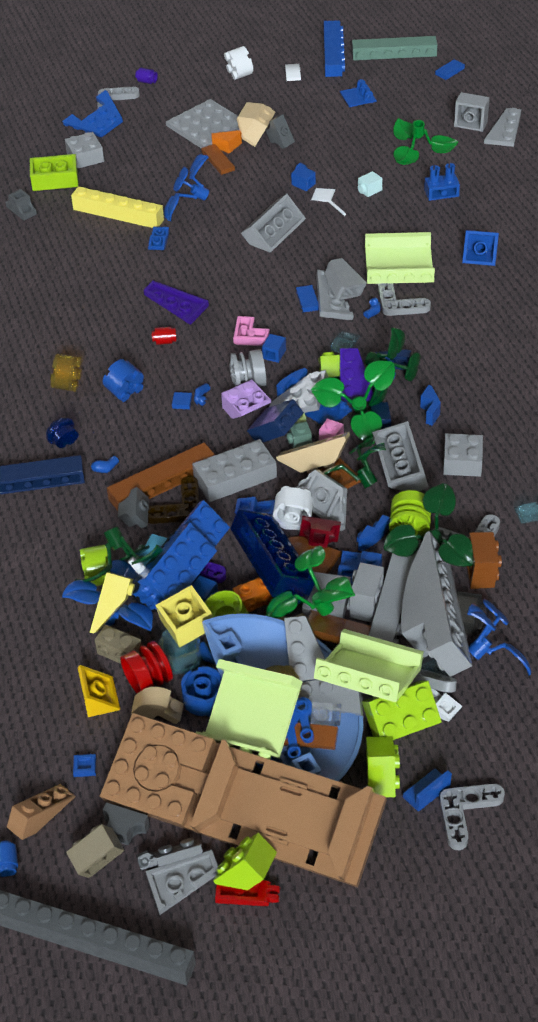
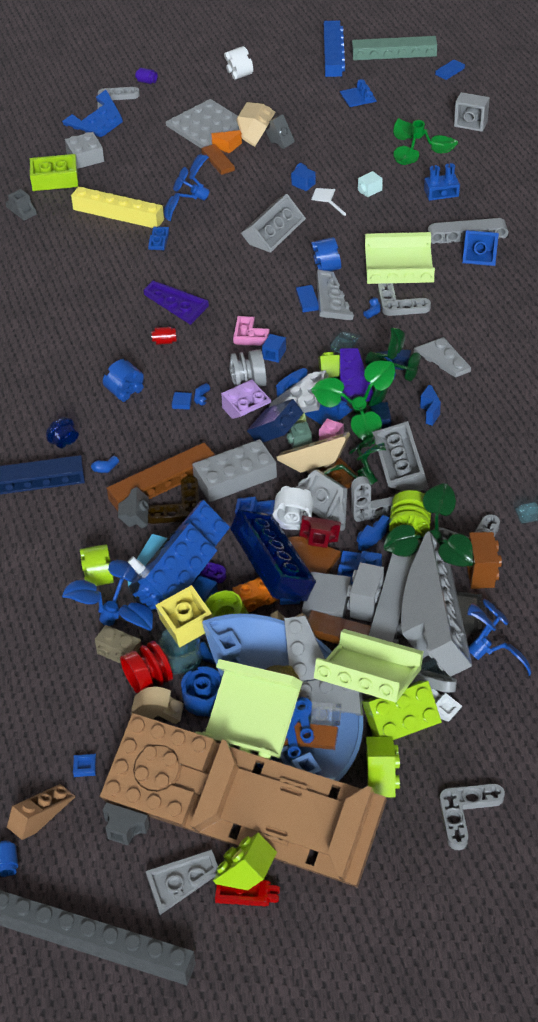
(66, 372): clear yellow brick -> none
(95, 850): dark tan brick -> none
(98, 691): yellow slope -> none
(113, 595): light yellow slope -> none
(116, 540): dark green plant -> none
(169, 854): hinge -> none
(292, 72): white slope -> none
(326, 254): none -> blue brick
(335, 590): green plant -> none
(344, 279): light grey slope -> none
(367, 505): none -> light grey beam
(427, 789): blue panel -> none
(444, 356): none -> light grey wing
(455, 231): none -> light grey beam
(463, 454): light grey brick -> none
(505, 129): light grey wing -> none

